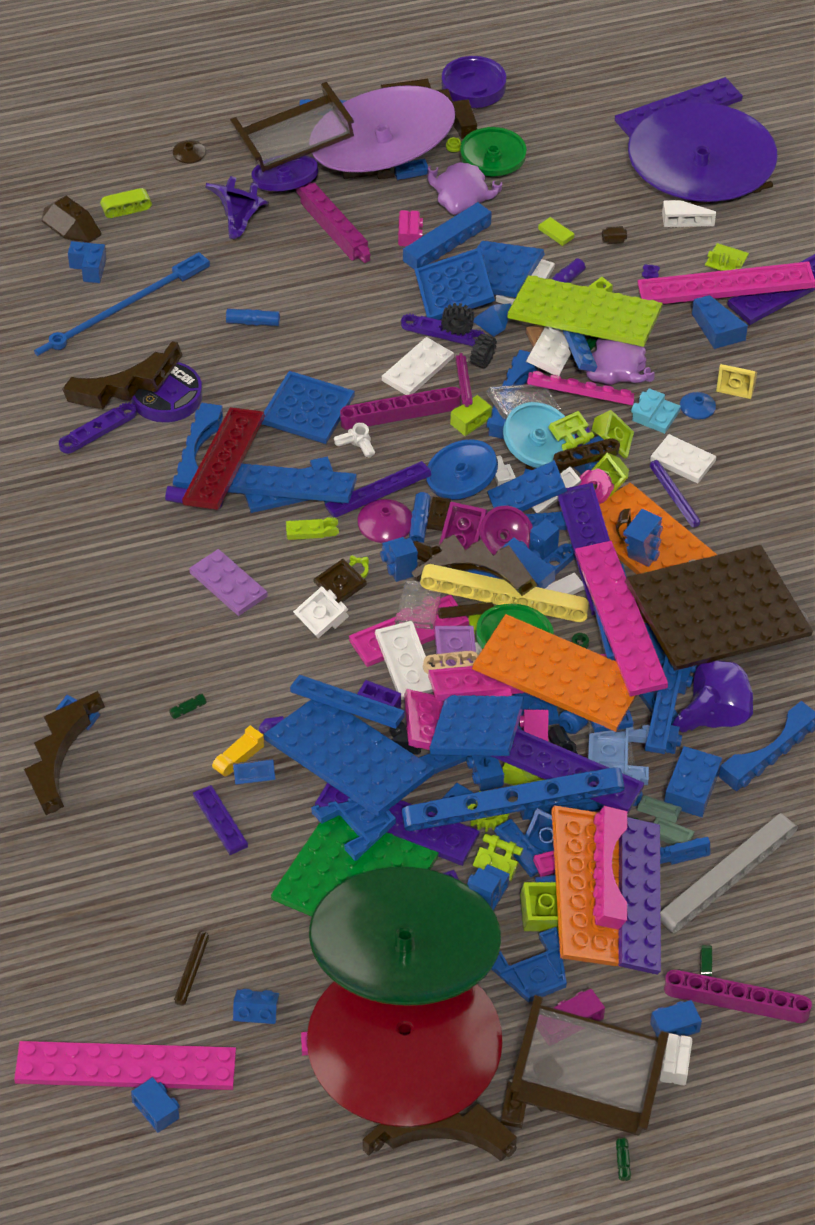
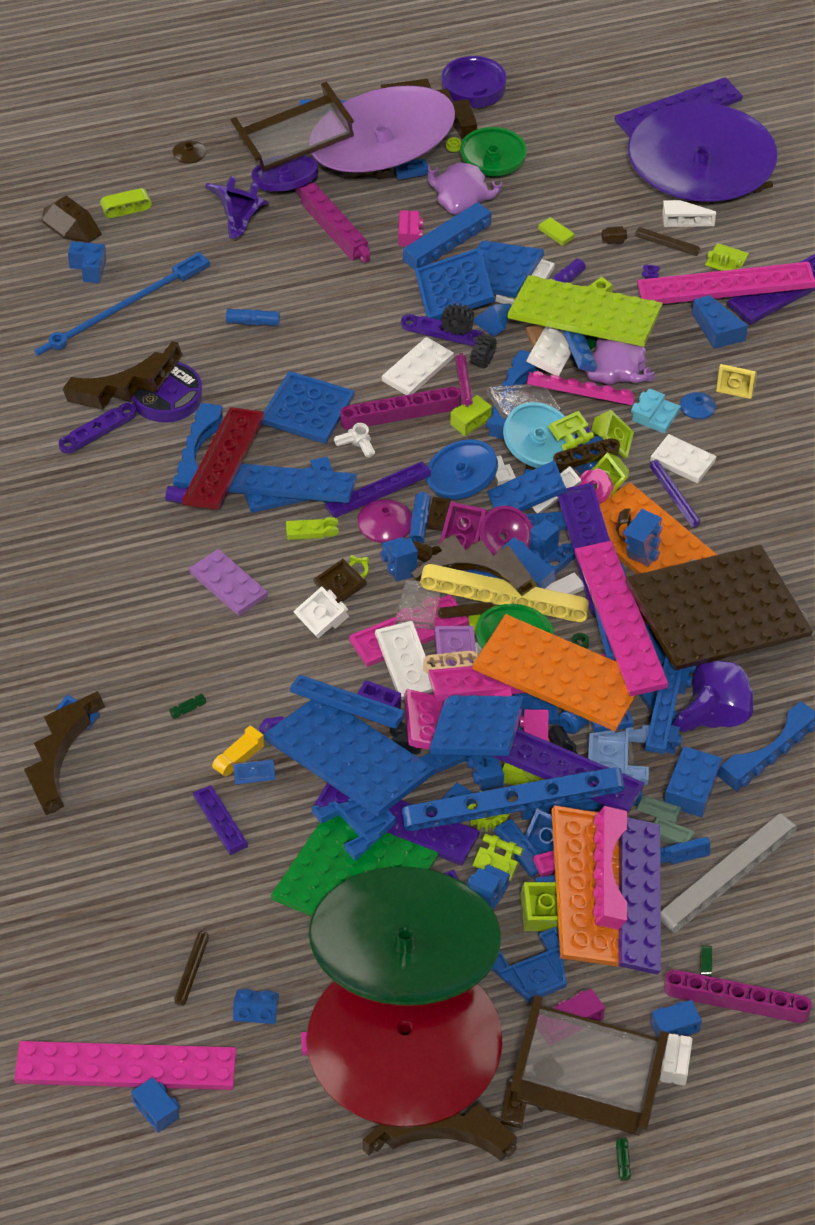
(667, 241): none -> dark brown axle

